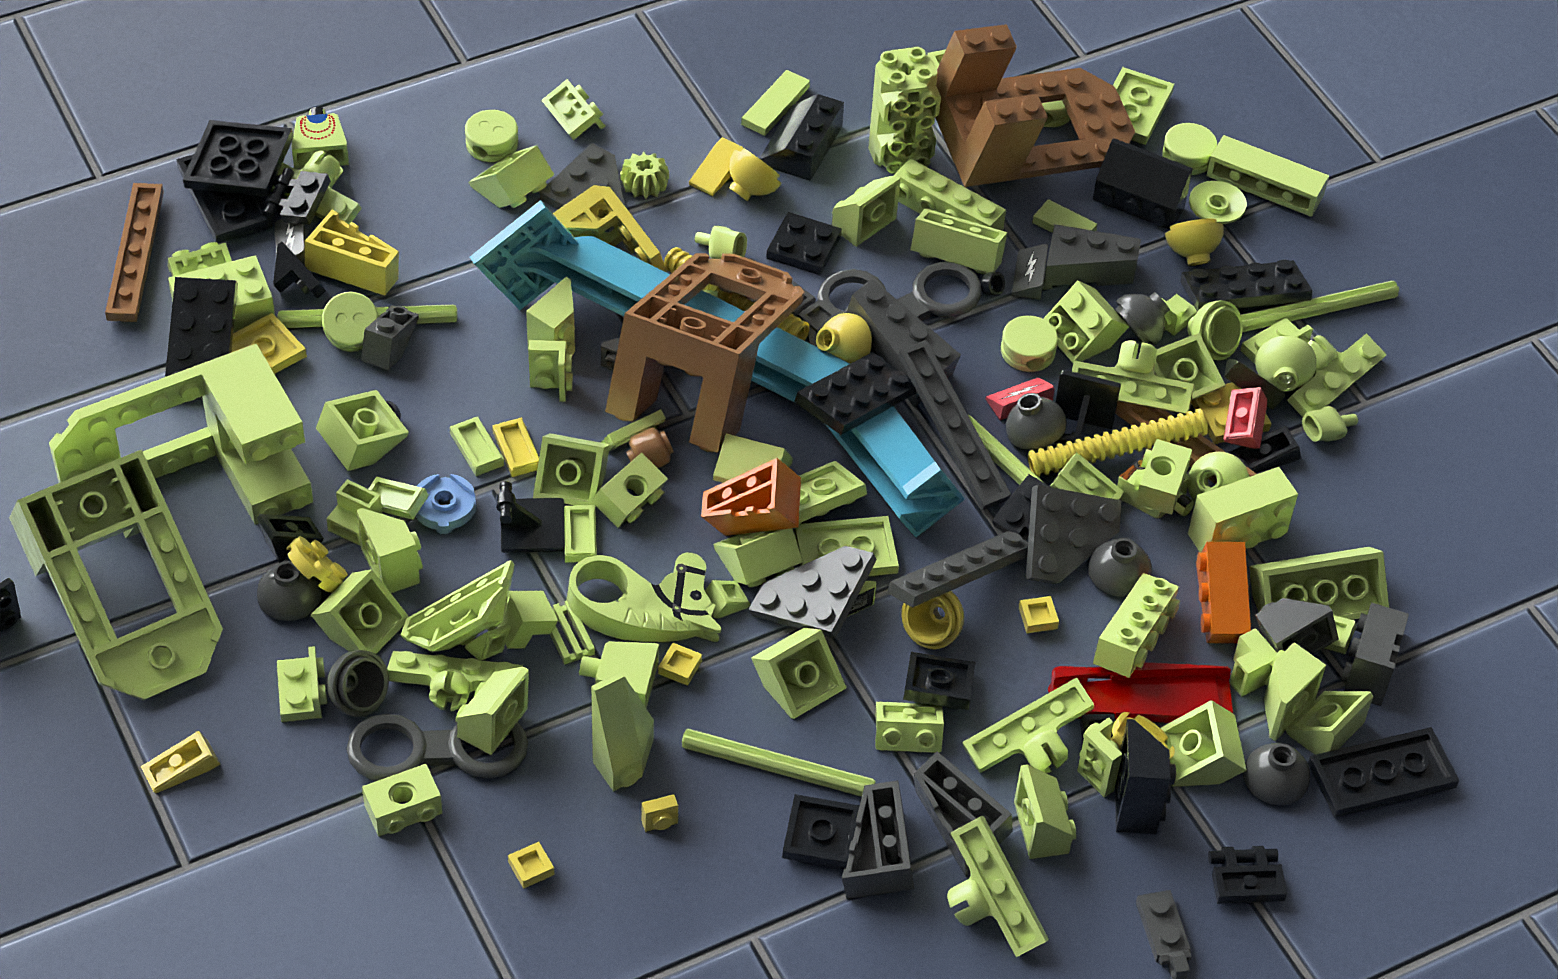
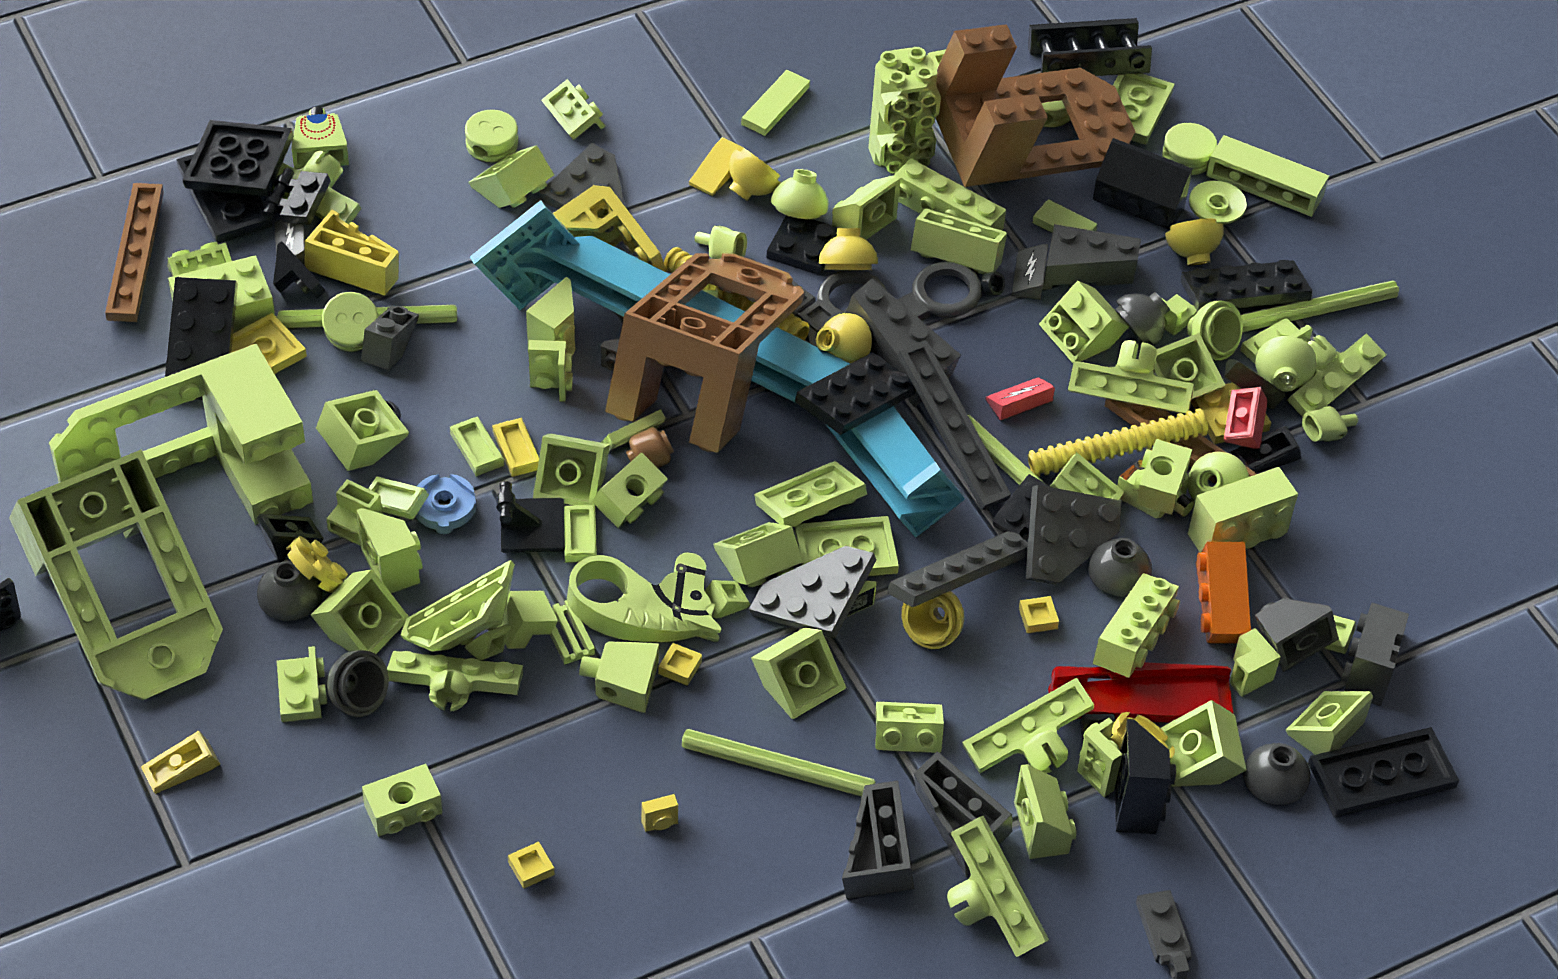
(430, 748): dark grey bar -> none
(494, 709): yellowish green slope -> none
(620, 732): yellowish green wedge -> none
(644, 175): yellowish green gear -> none
(742, 455): yellowish green slope -> none
(755, 501): orange wedge -> none
(800, 196): none -> yellowish green piece
(804, 136): black slope -> none
(820, 831): black plate -> none
(848, 251): none -> light yellow piece
(939, 681): black plate -> none
(1029, 343): yellowish green head -> none
(1035, 422): dark grey piece -> none
(1086, 401): black plate -> none
(1095, 46): none -> black fence
(1247, 883): black plate -> none
(1291, 687): yellowish green slope -> none
(1339, 579): yellowish green slope -> none

